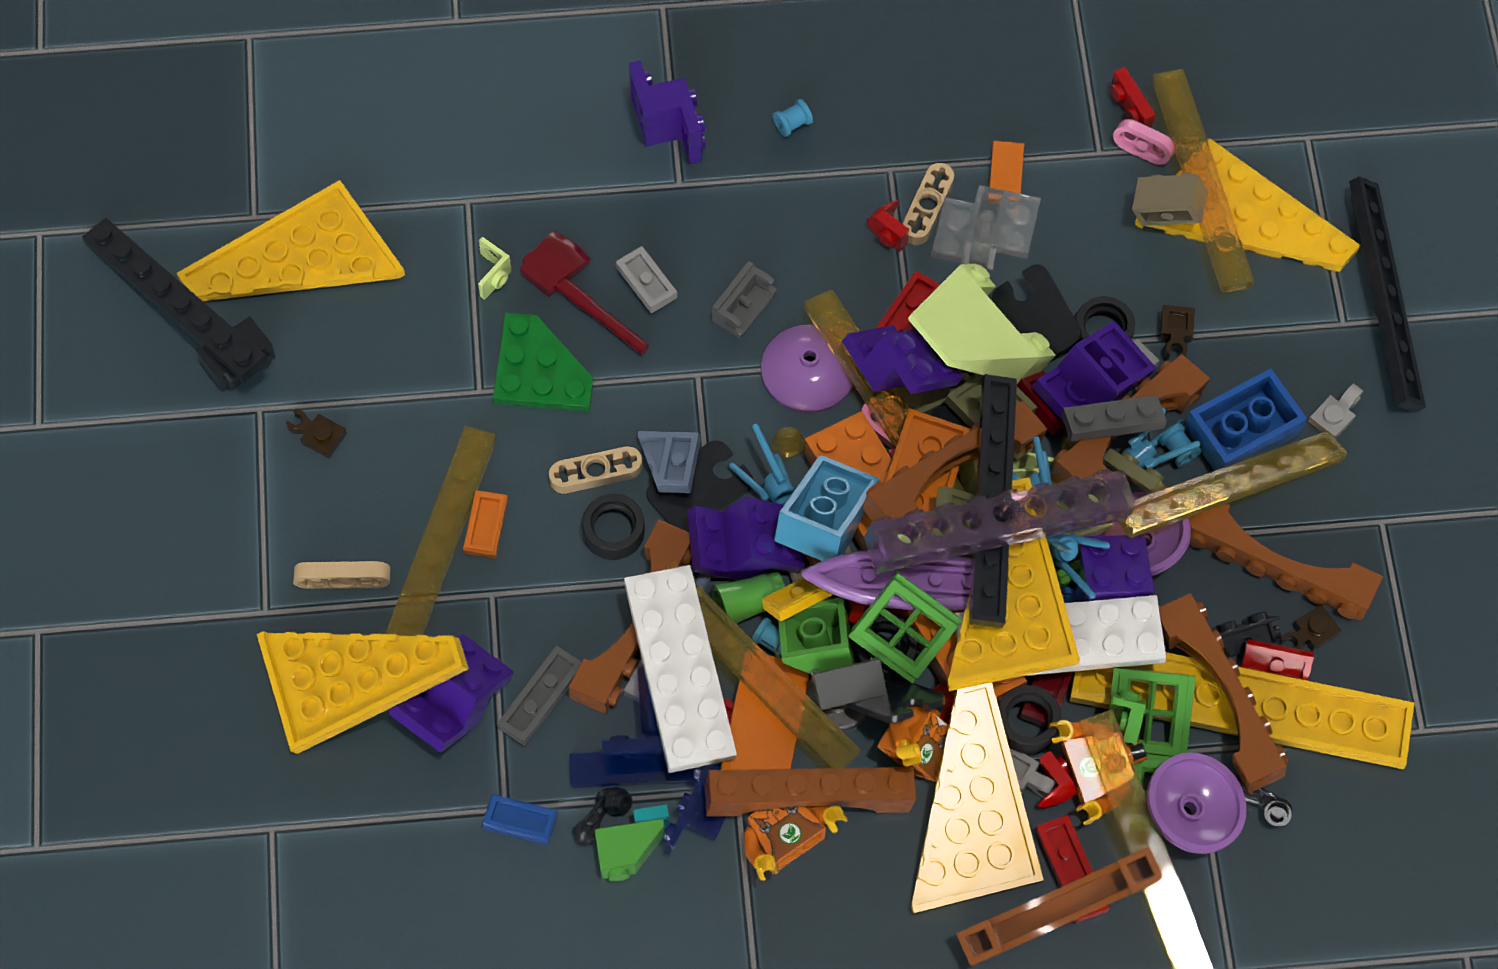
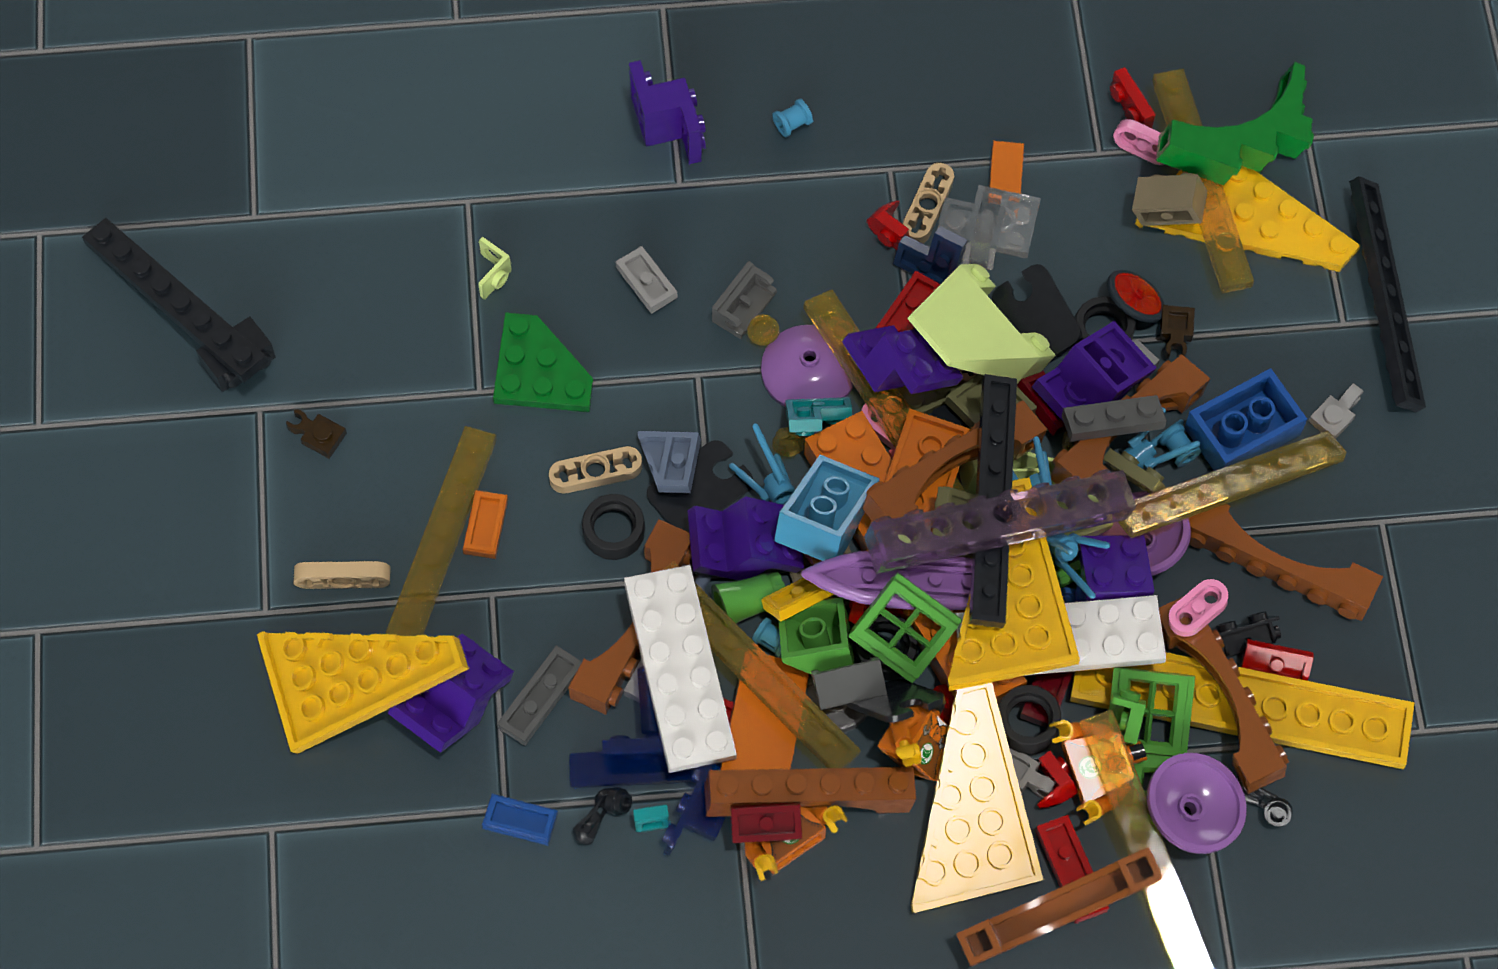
(305, 247): yellow wing -> none
(552, 268): dark red piece -> none
(627, 847): bright green slope -> none
(763, 330): none -> clear yellow plate
(766, 822): none -> dark red plate
(806, 415): none -> teal plate
(933, 261): none -> dark blue plate
(1135, 296): none -> red wheel
(1197, 609): none -> bright pink plate
(1221, 151): none -> green arch
(1313, 629): dark brown plate -> none

